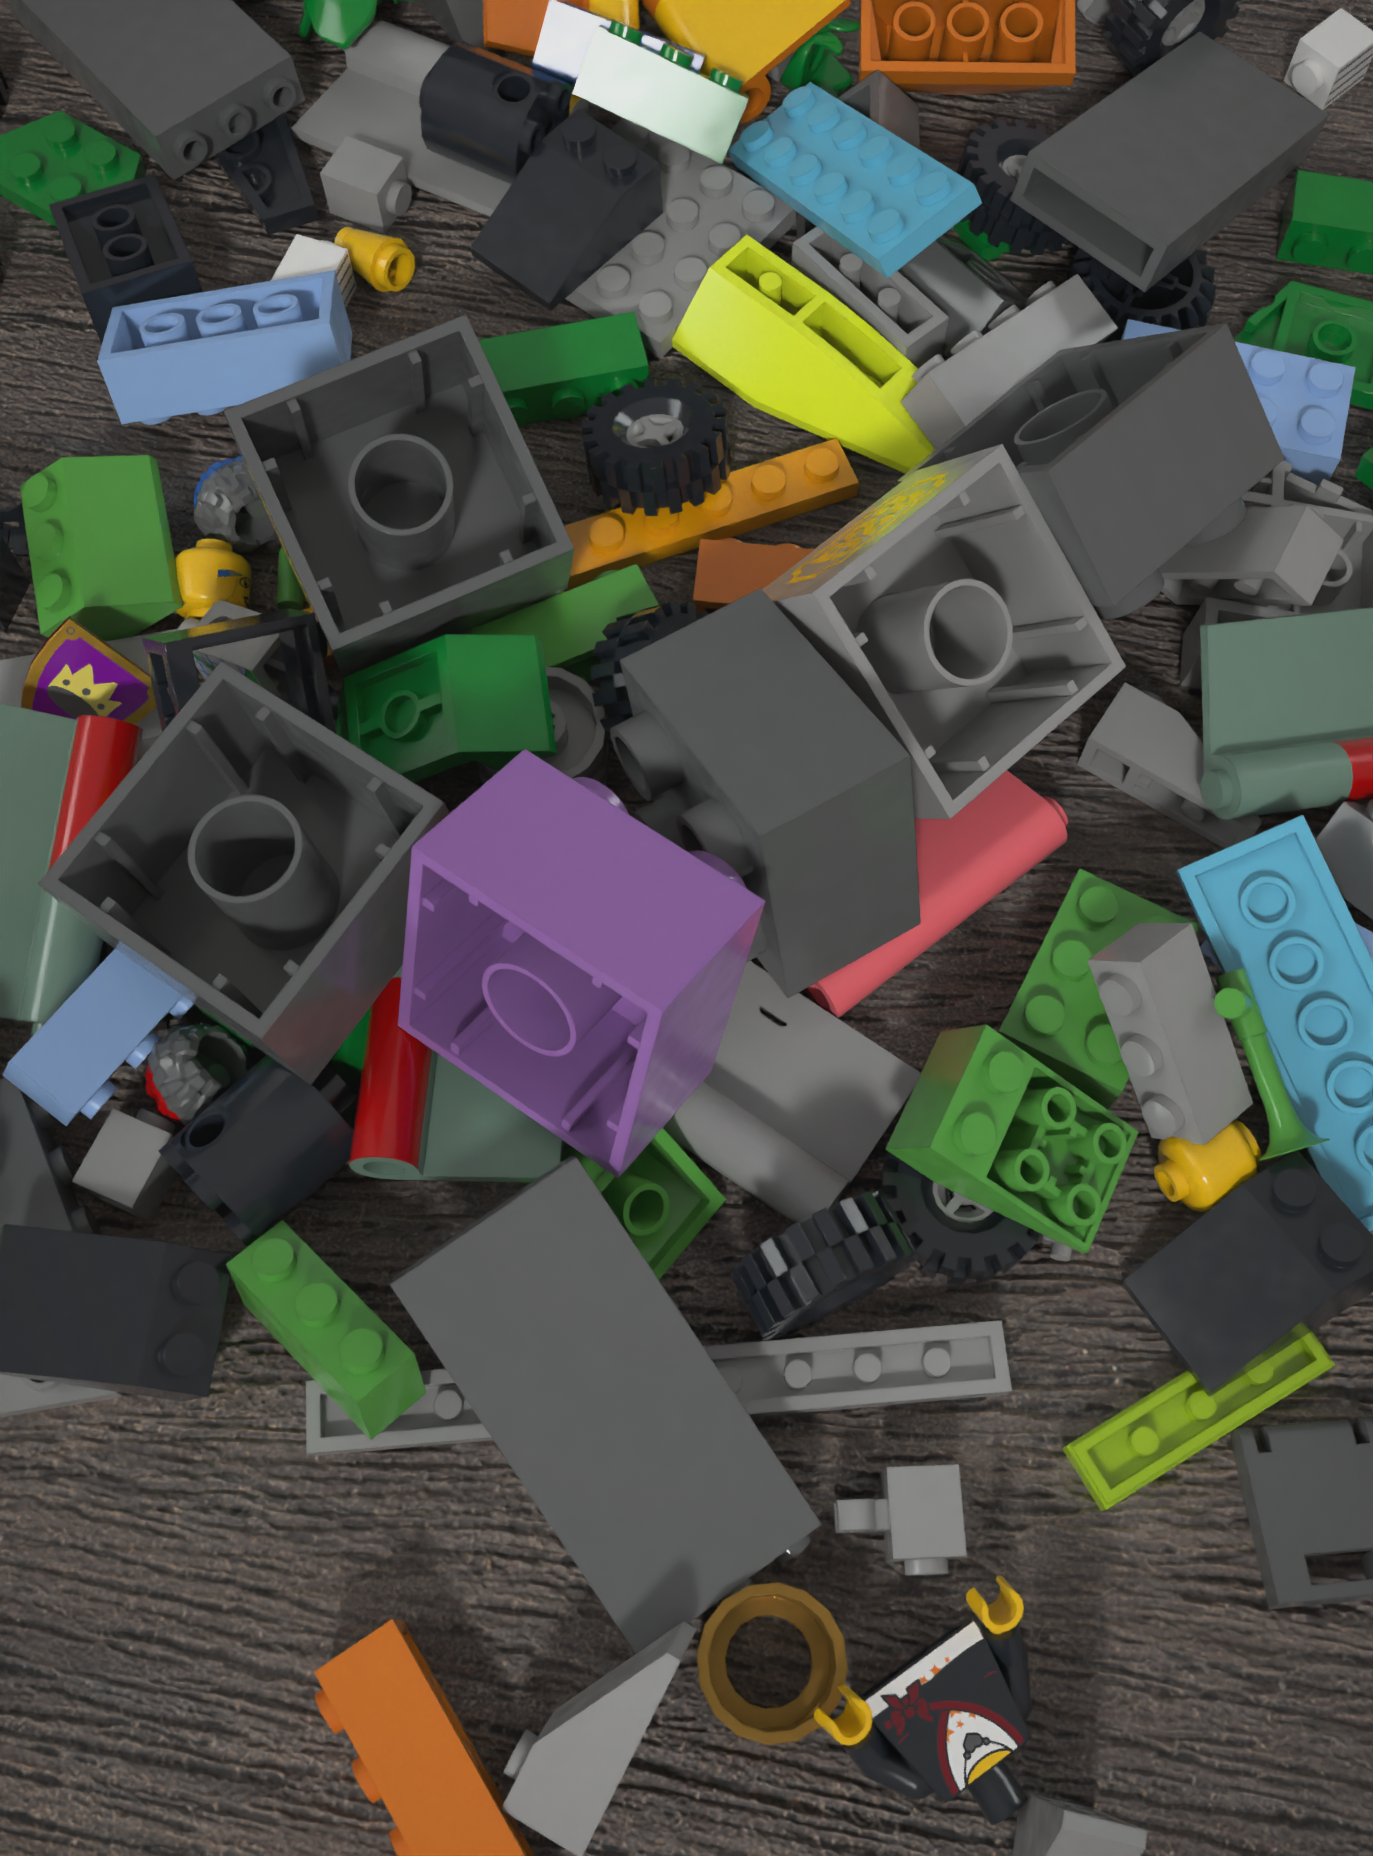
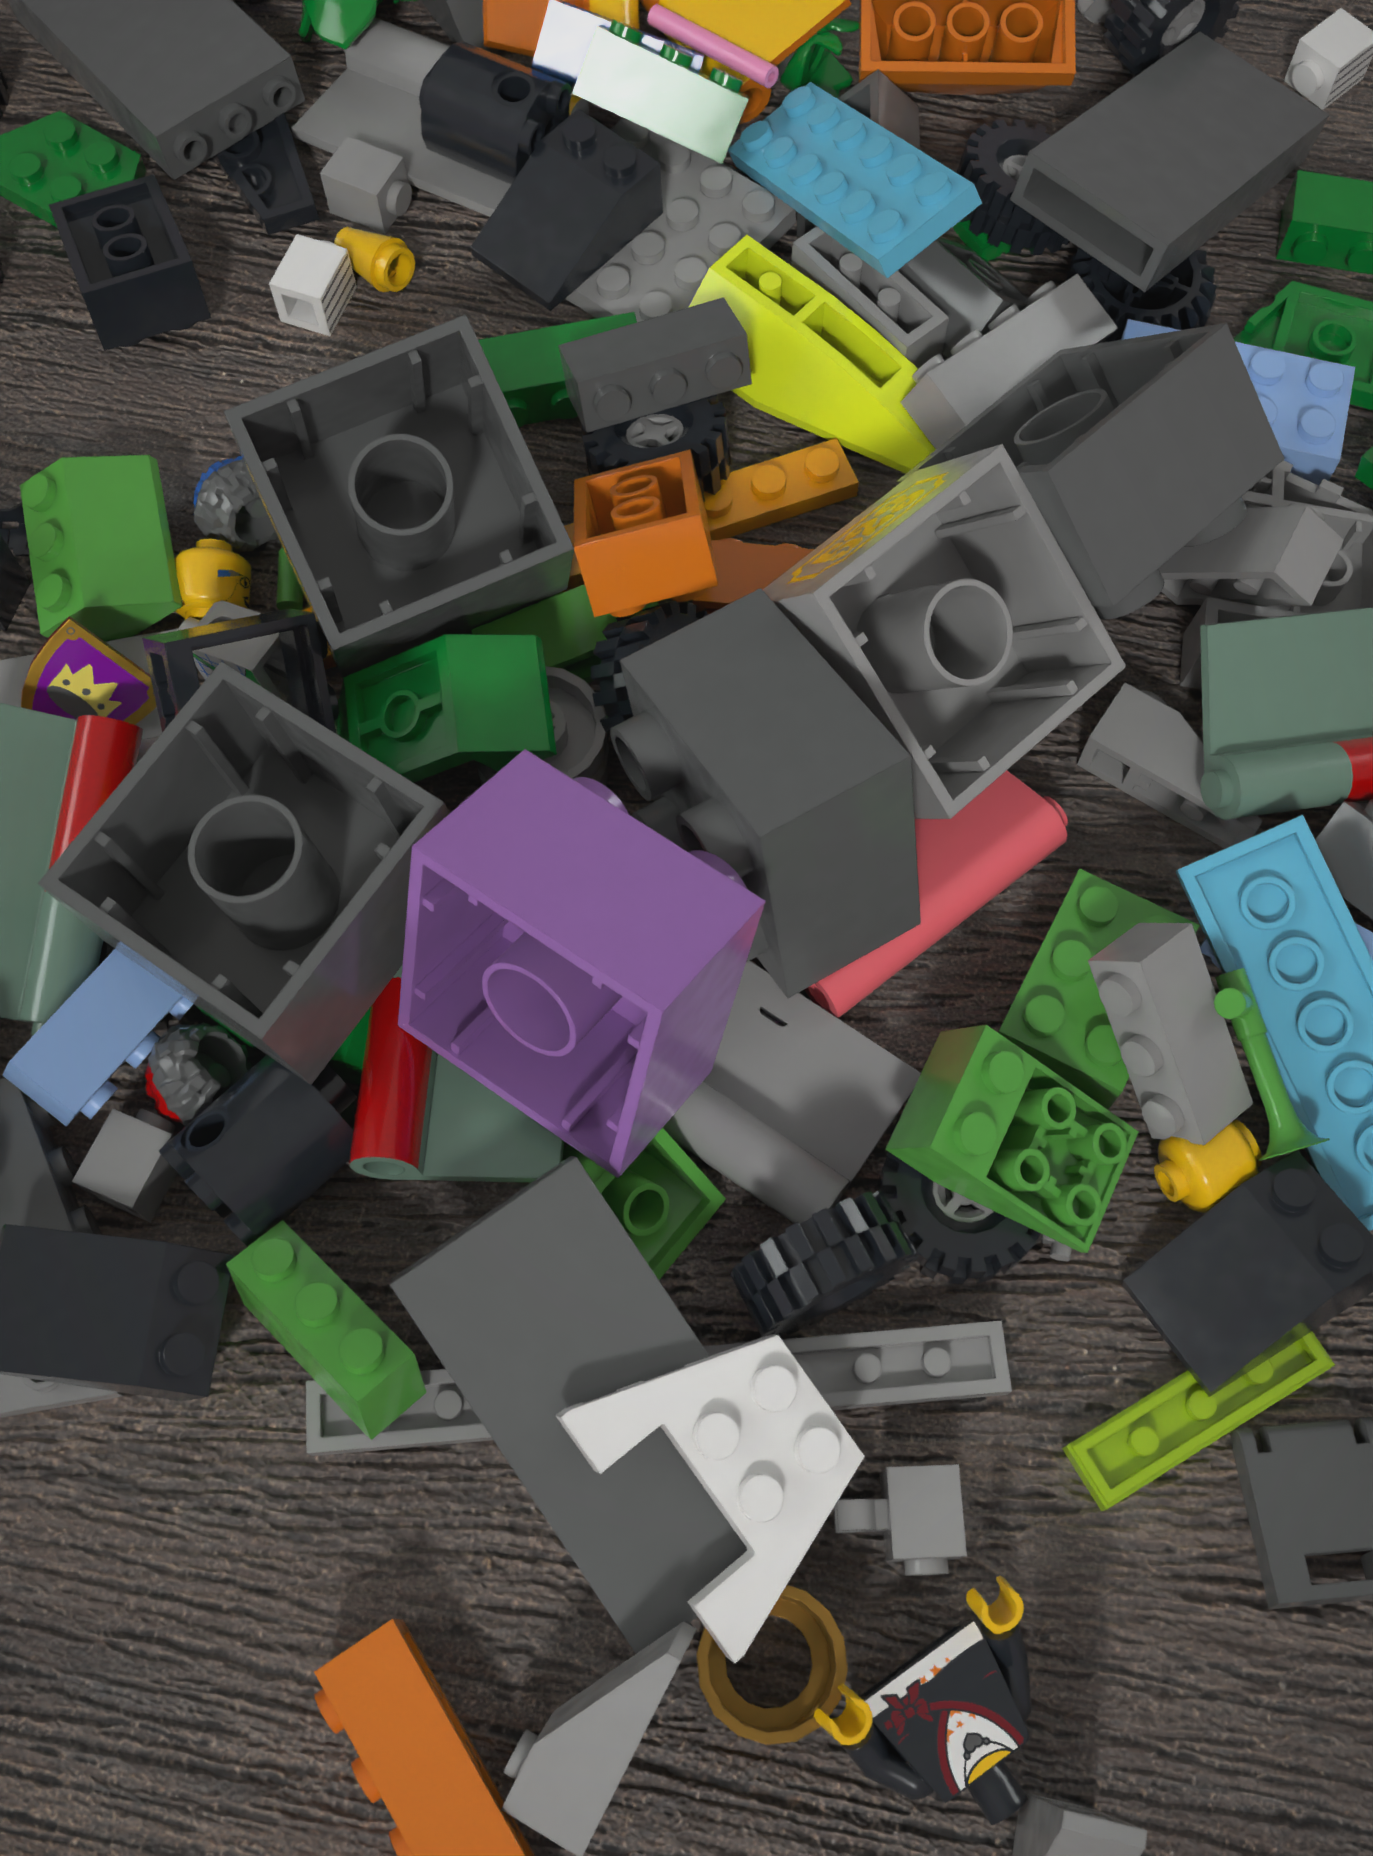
(222, 346): light blue brick -> none
(643, 535): none -> orange brick
(655, 364): none -> dark grey brick
(713, 46): none -> bright pink piece
(760, 1451): none -> white wing

